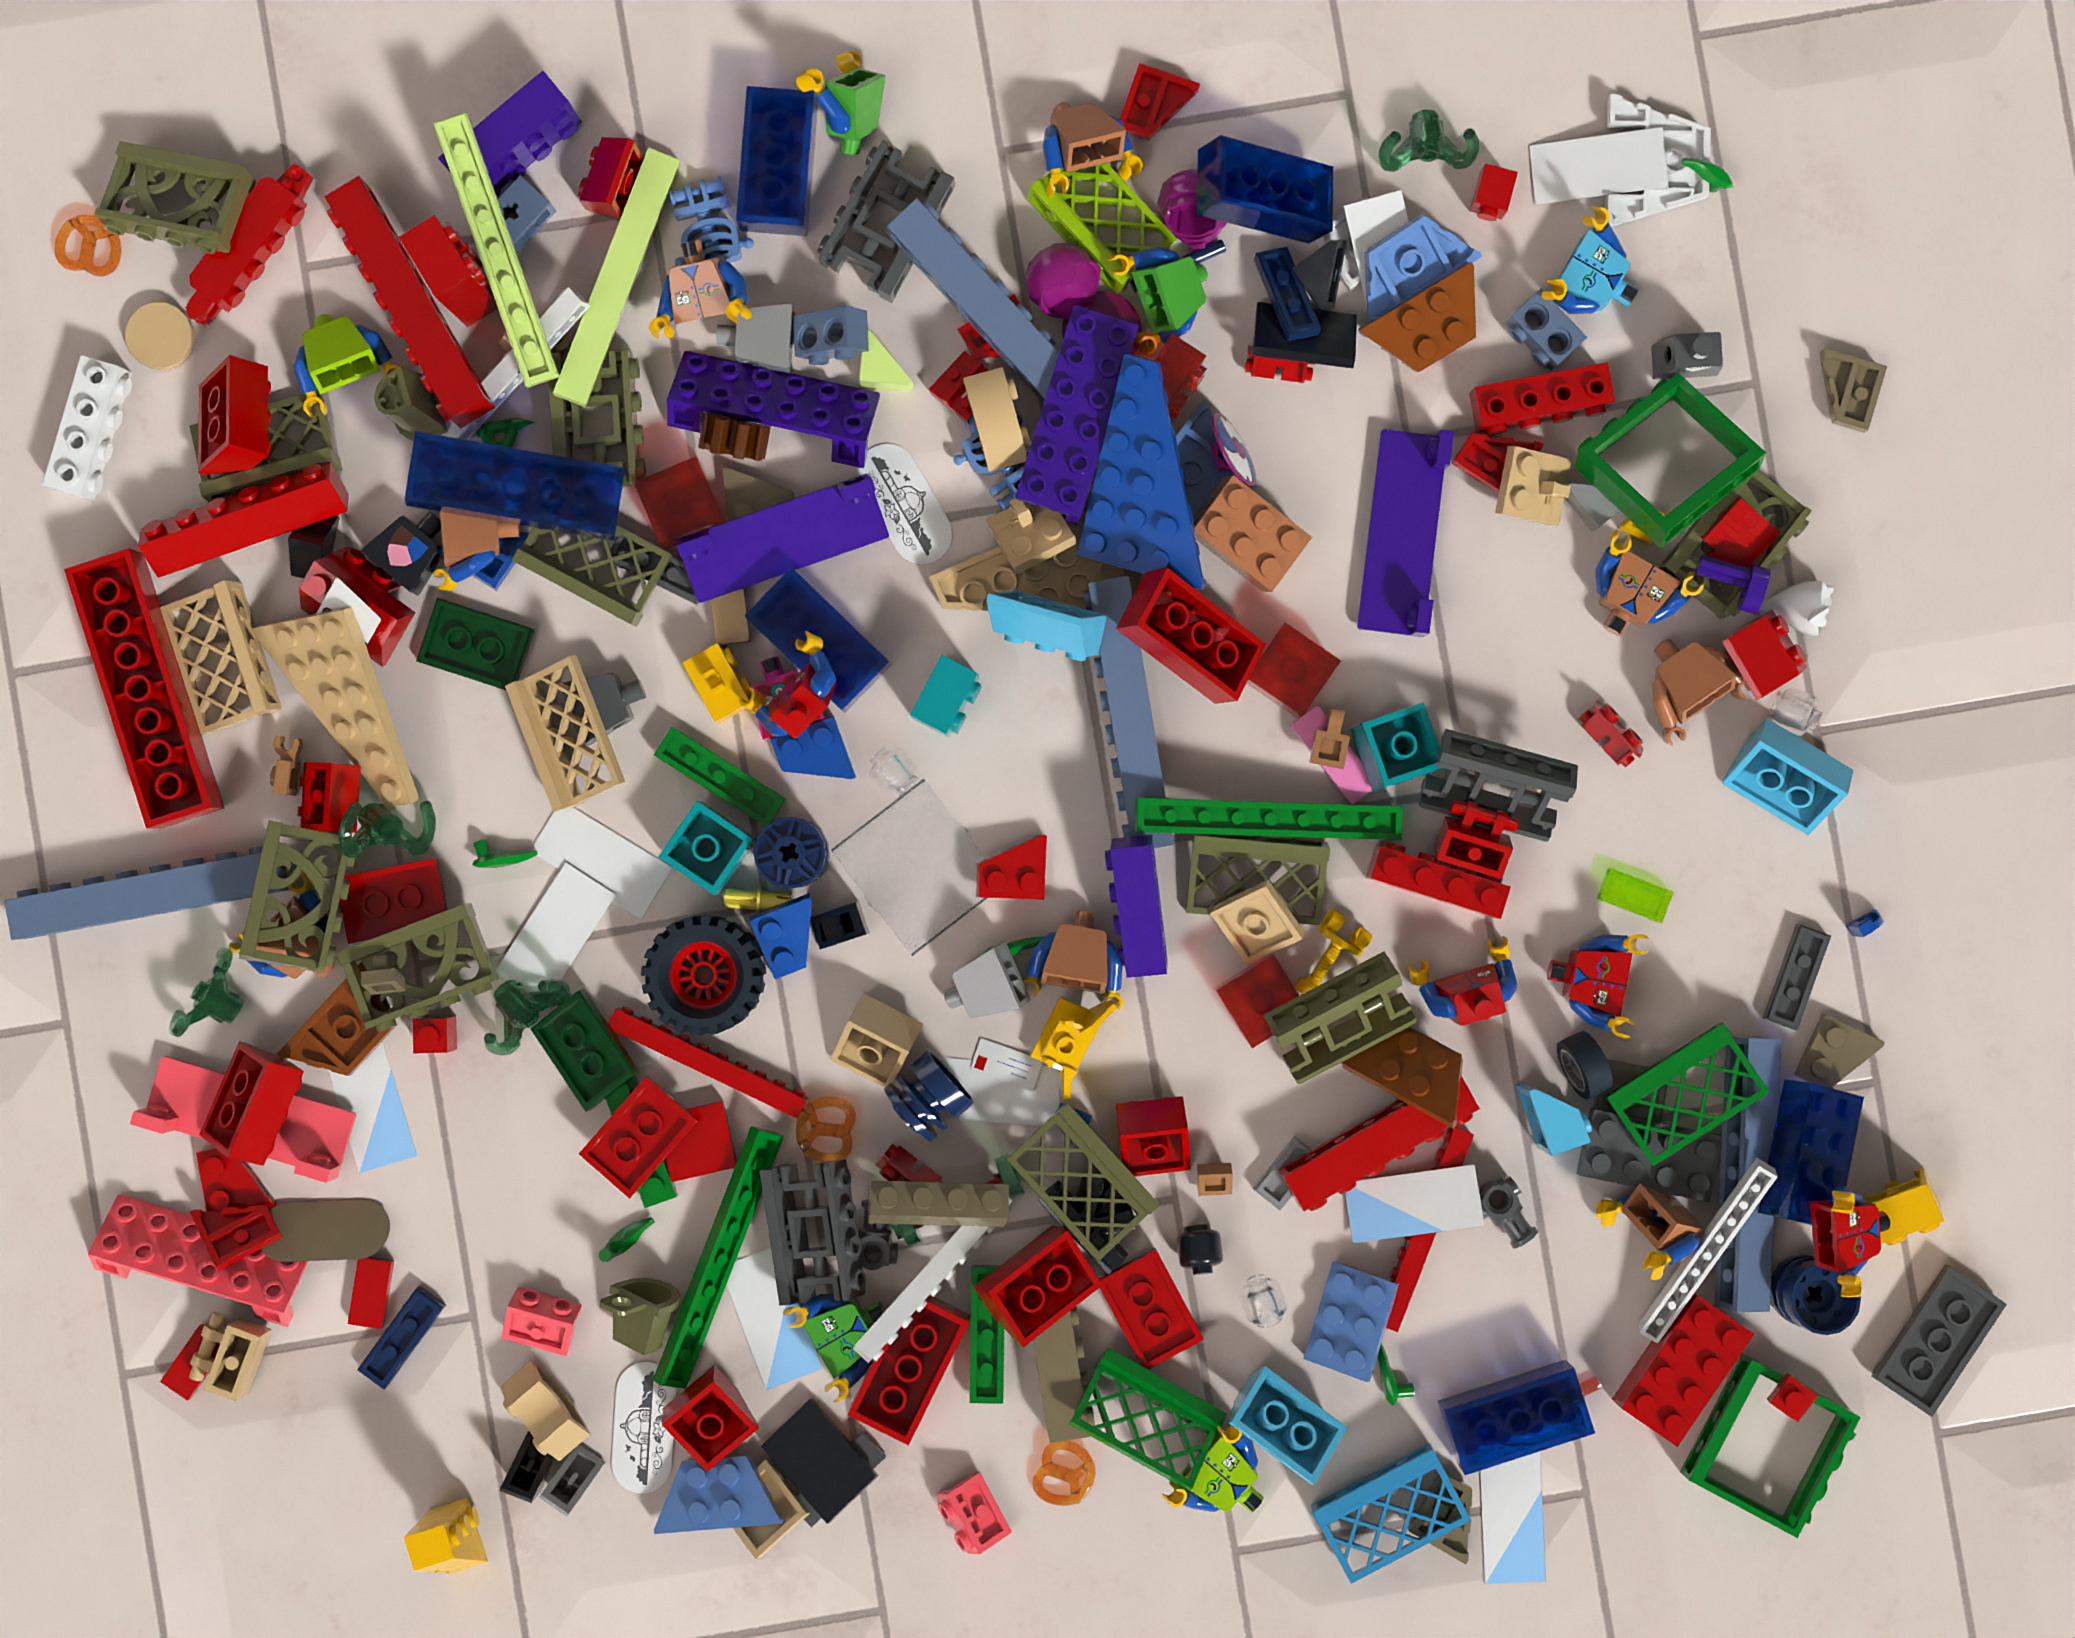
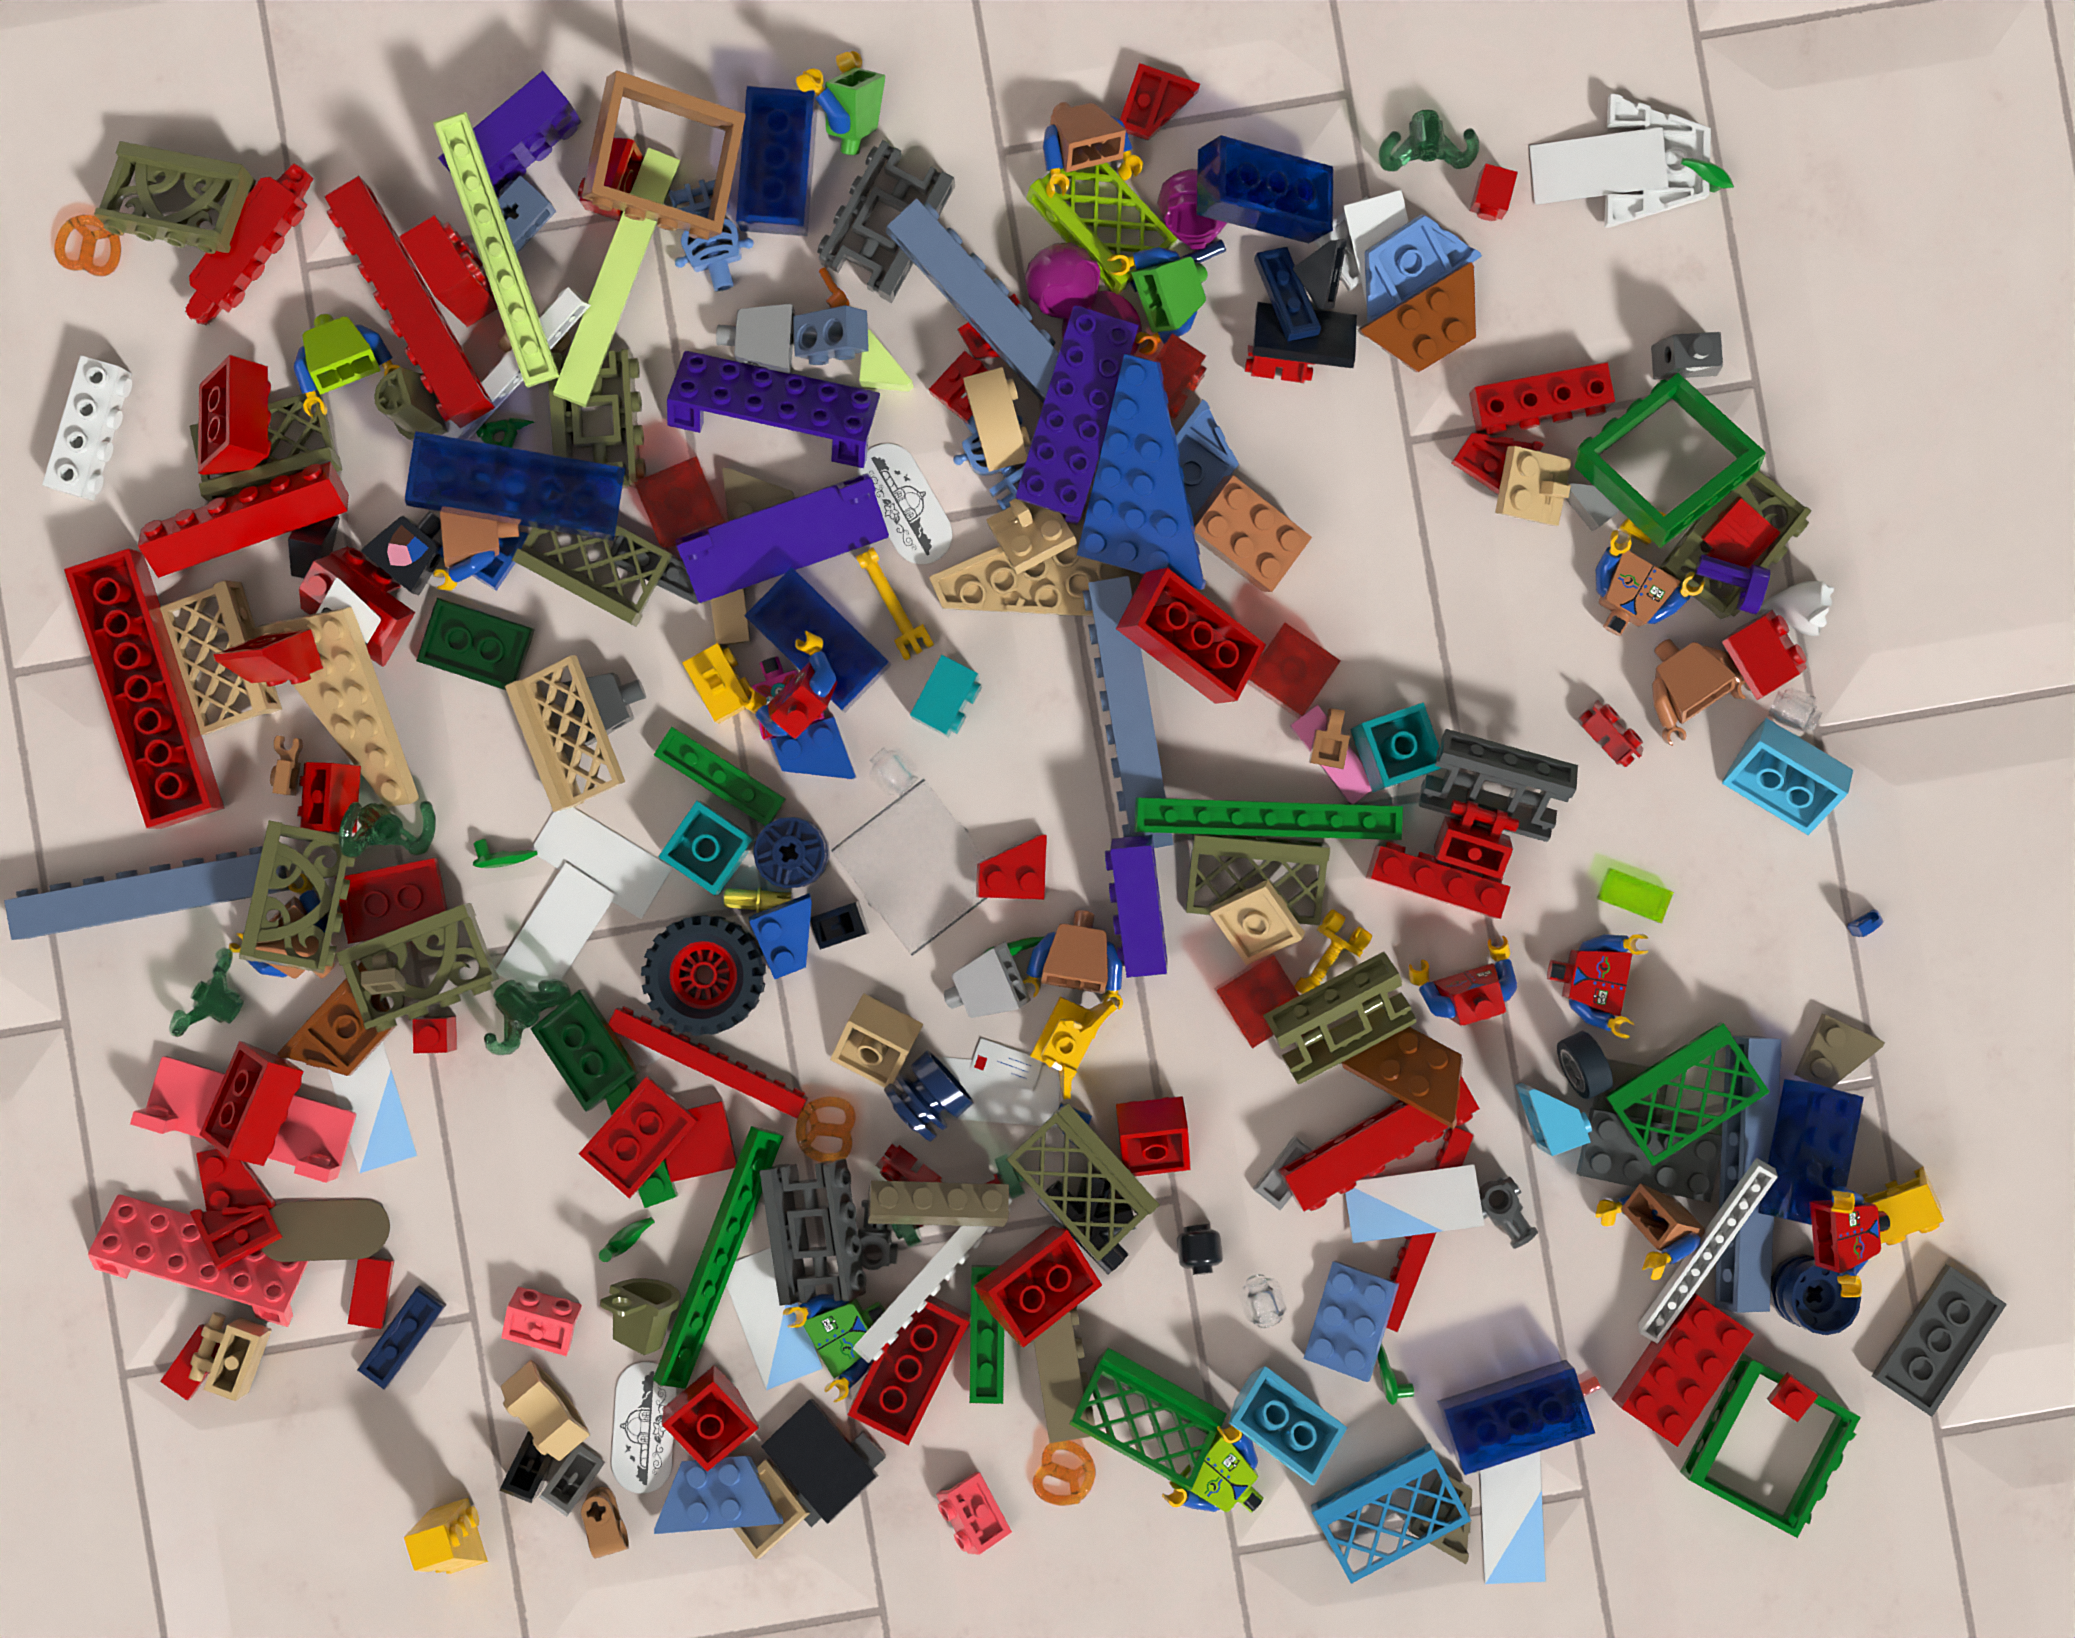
(159, 336): tan tile -> none
(274, 658): none -> red slope
(604, 1528): none -> medium nougat piece
(676, 102): none -> medium nougat window
(700, 291): torso -> none
(734, 437): reddish brown gear -> none
(838, 297): none -> orange hand
(909, 635): none -> yellow hinge
(1046, 623): medium azure slope -> none
(1150, 1309): red plate -> none
(1214, 1179): medium nougat plate -> none
(1233, 449): shield -> none
(1403, 532): dark purple bracket -> none
(1552, 324): sand blue brick -> none
(1593, 271): torso -> none
(1796, 977): dark grey tile -> none
(1851, 388): dark tan wing -> none

